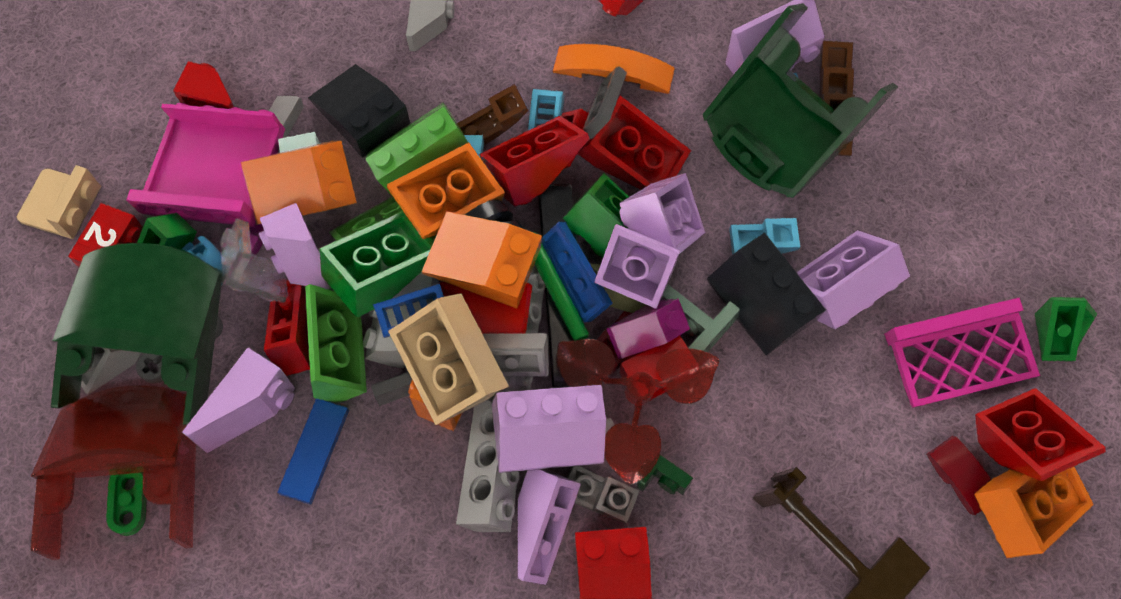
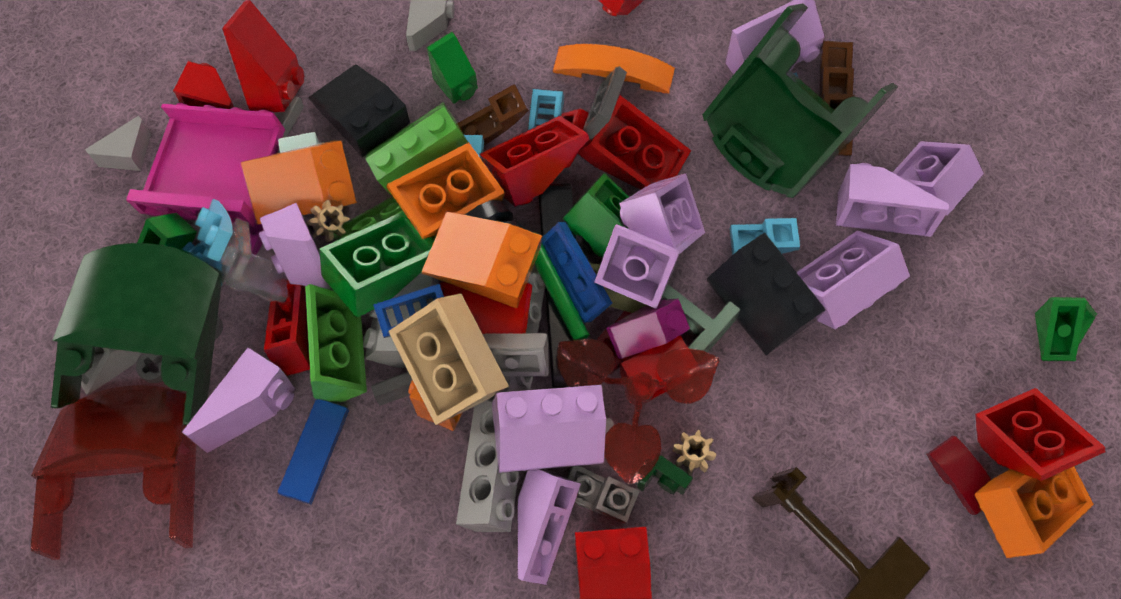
(59, 201): tan bracket -> none
(106, 228): red brick -> none
(123, 147): none -> light grey slope
(124, 501): green plate -> none
(214, 229): none -> medium azure slope
(262, 60): none -> red slope
(320, 217): none -> tan gear
(452, 68): none -> green slope
(693, 461): none -> tan gear
(886, 202): none -> lavender slope
(941, 170): none -> lavender slope
(962, 323): dark pink fence -> none

